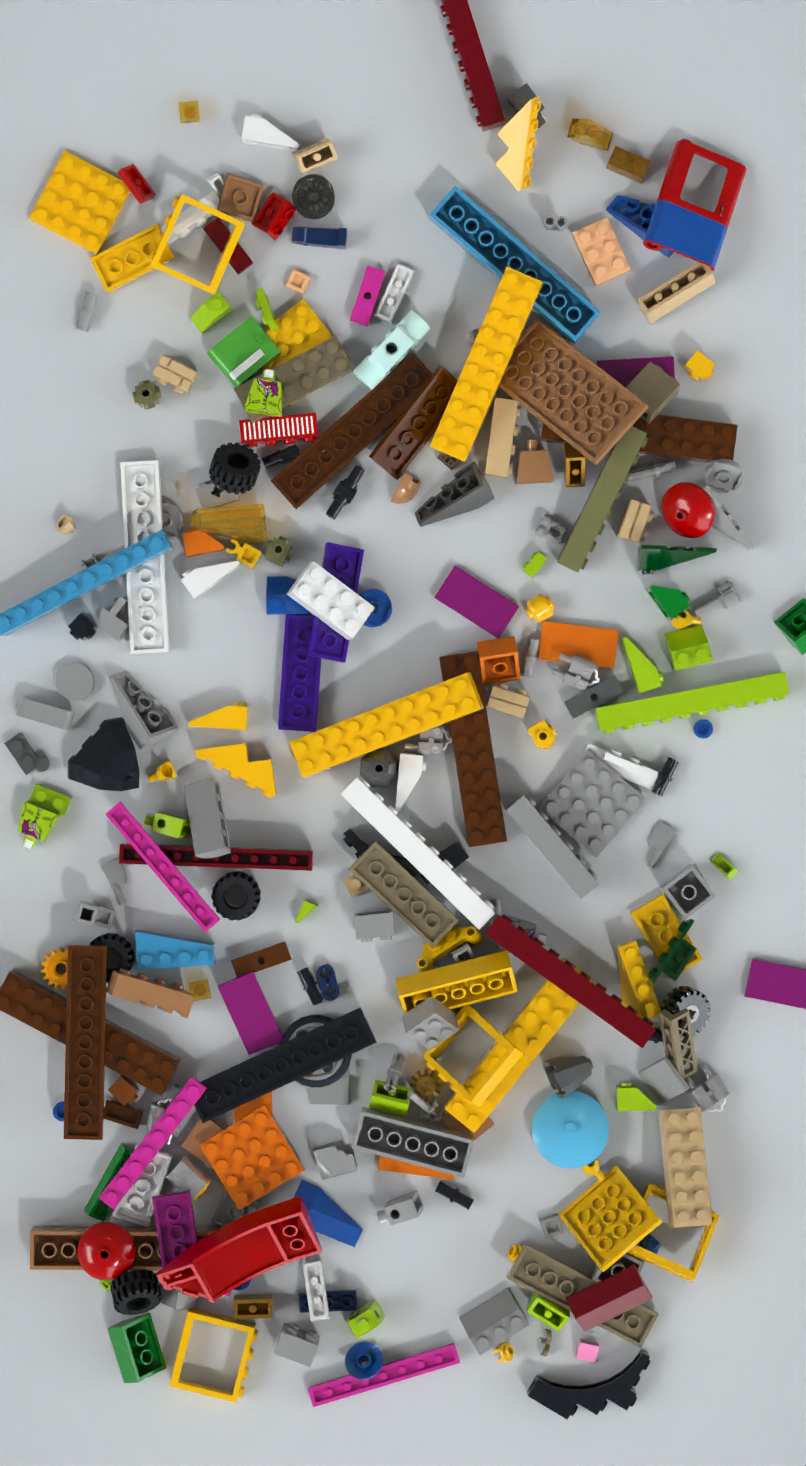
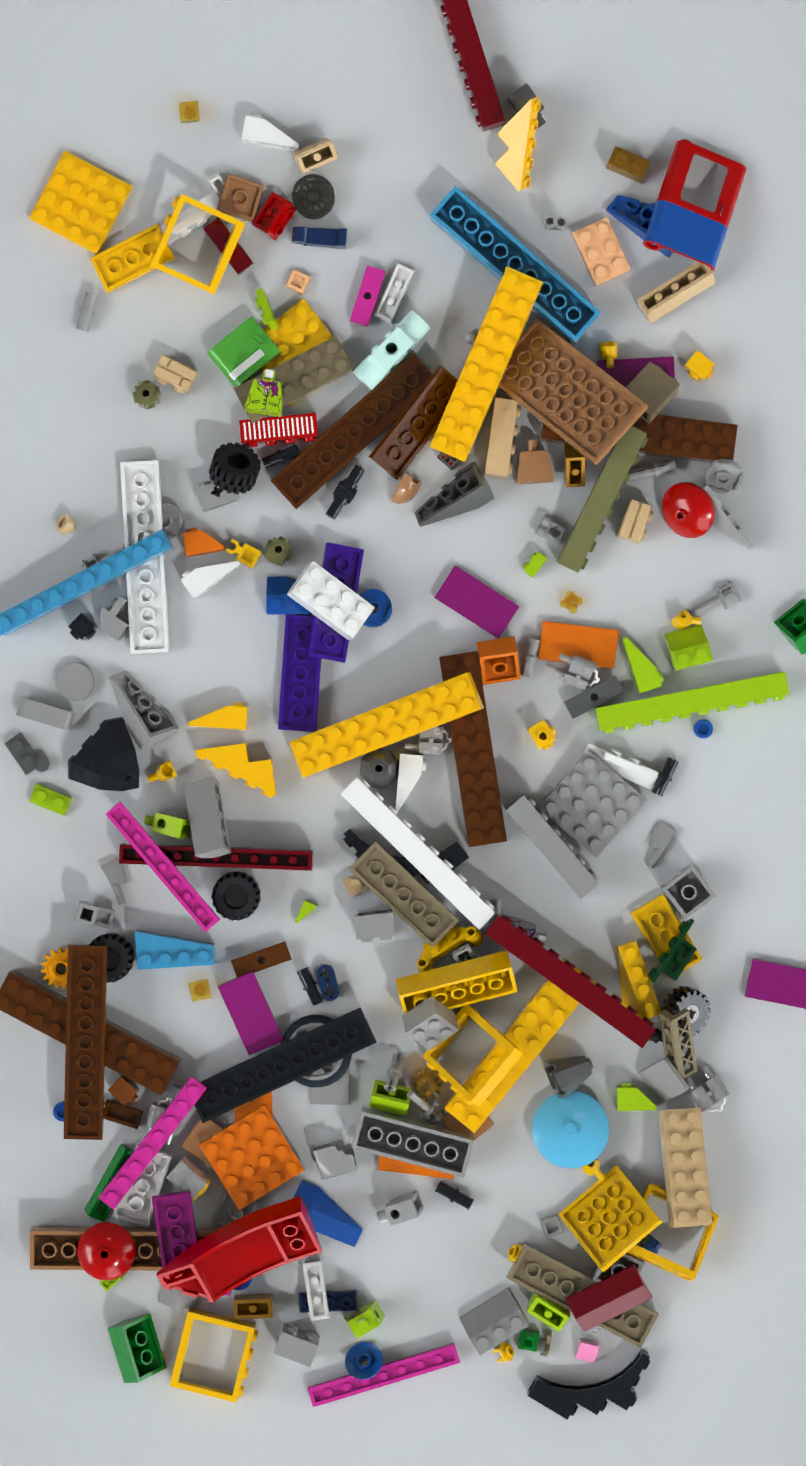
(36, 823): lime torso -> none
(136, 183): red plate -> none
(136, 1292): black tyre -> none
(150, 992): medium nougat wedge -> none
(210, 312): lime slope -> none
(234, 522): clear yellow slope -> none
(508, 701): tan brick -> none
(528, 1340): none -> green tile
(540, 608): yellow head -> none
(566, 602): none -> clear yellow plate
(590, 134): clear yellow slope -> none
(608, 351): none -> yellow piece
(659, 557): dark green wedge -> none
(669, 600): green slope -> none
(724, 866): lime piece -> none

